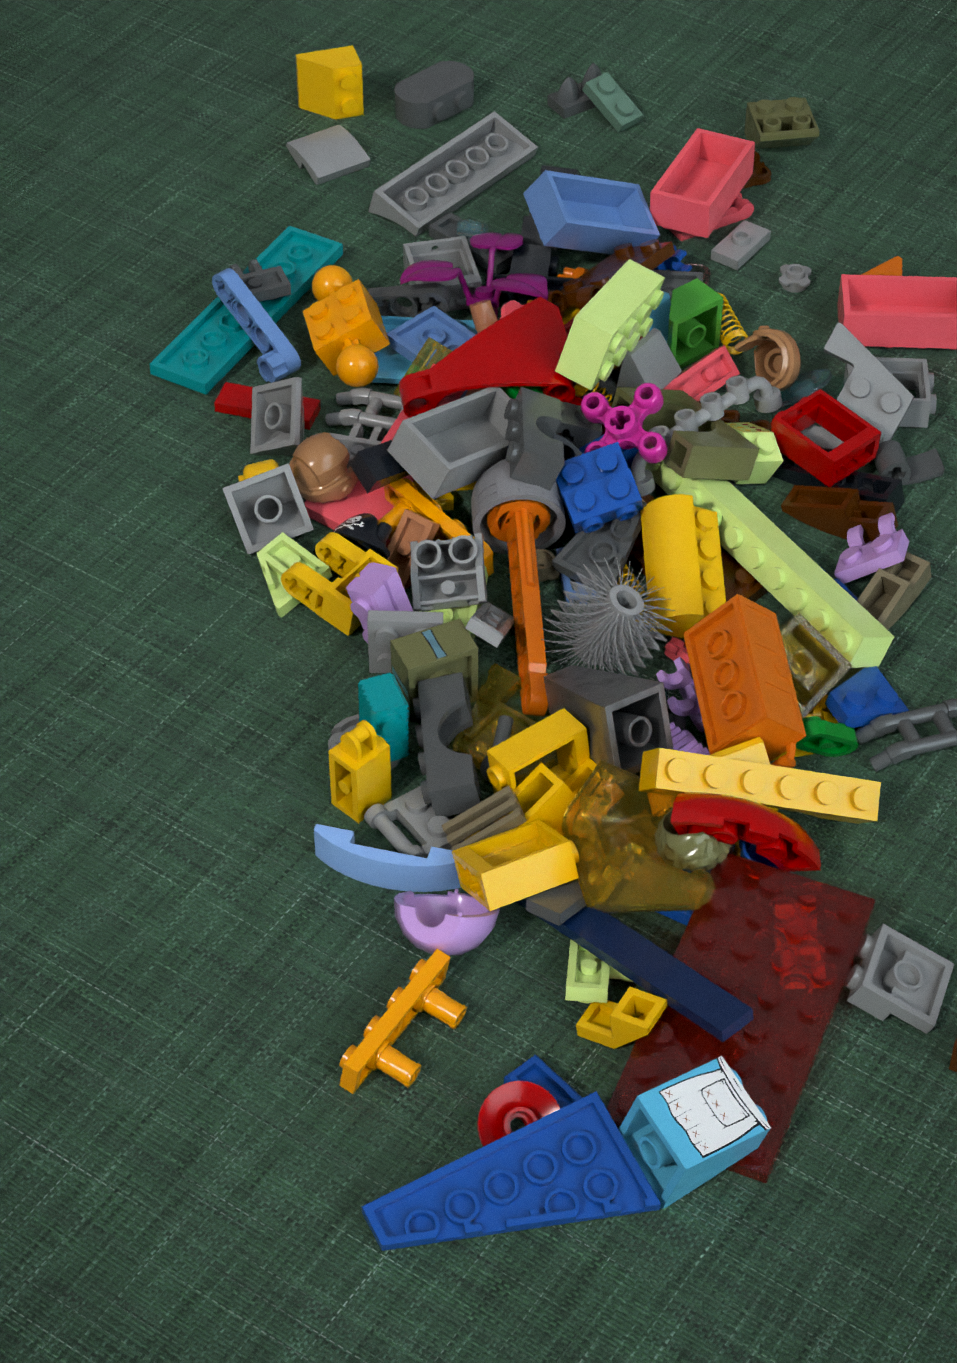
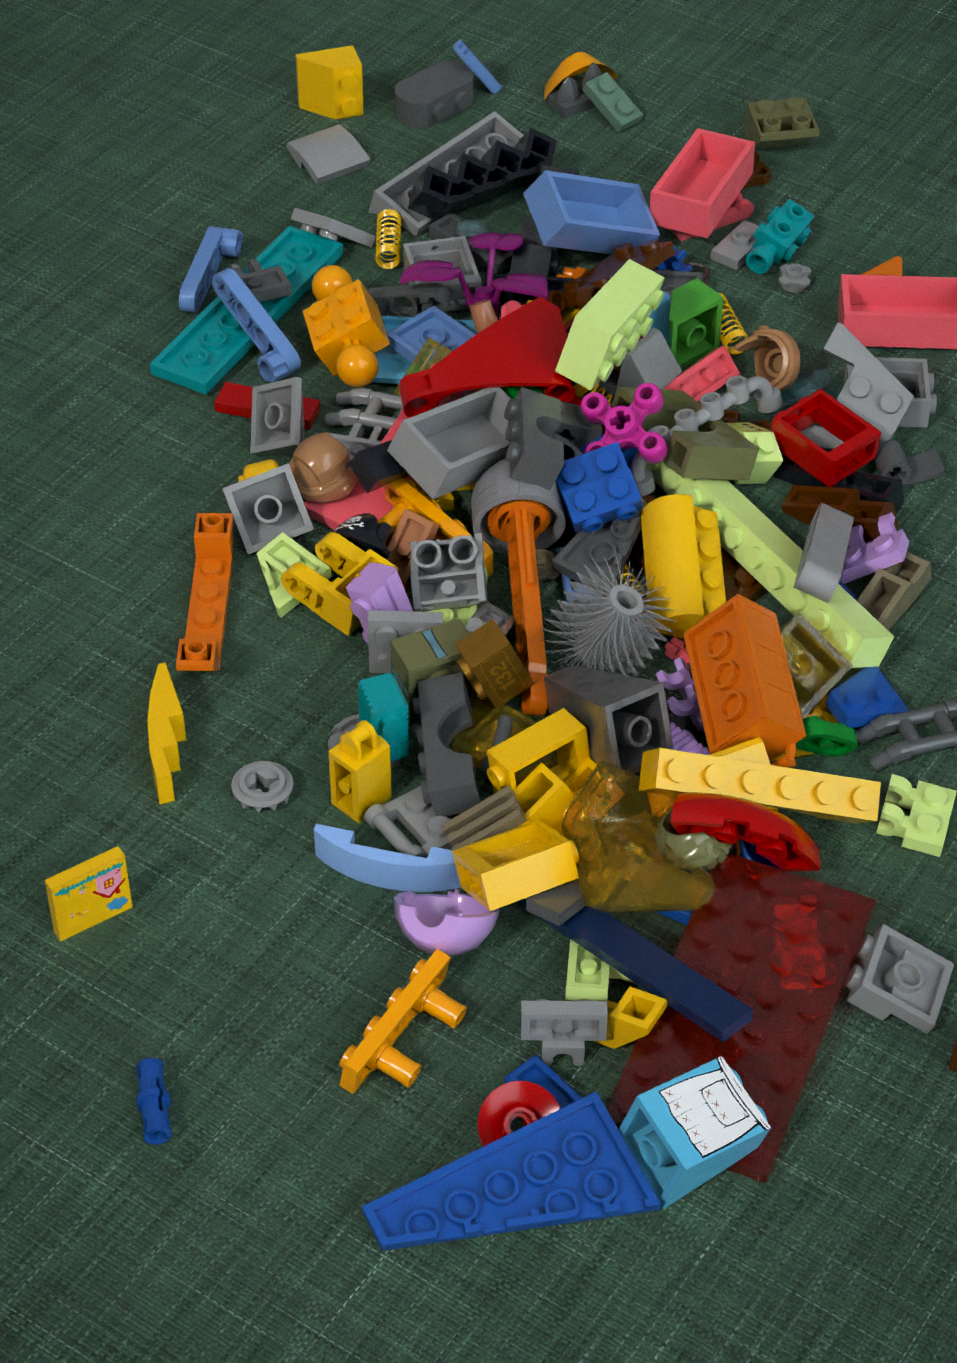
(88, 893): none -> yellow tile
(153, 1101): none -> blue pin
(164, 731): none -> yellow slope
(209, 594): none -> orange slope
(214, 246): none -> medium blue beam
(269, 774): none -> light grey gear
(331, 228): none -> light grey wing
(388, 246): none -> yellow piece
(476, 67): none -> medium blue tile
(477, 181): none -> black brick
(493, 664): none -> pearl gold brick
(564, 1026): none -> light grey plate
(573, 66): none -> light orange piece
(779, 236): none -> teal brick
(824, 552): none -> light grey beam
(928, 819): none -> yellowish green plate

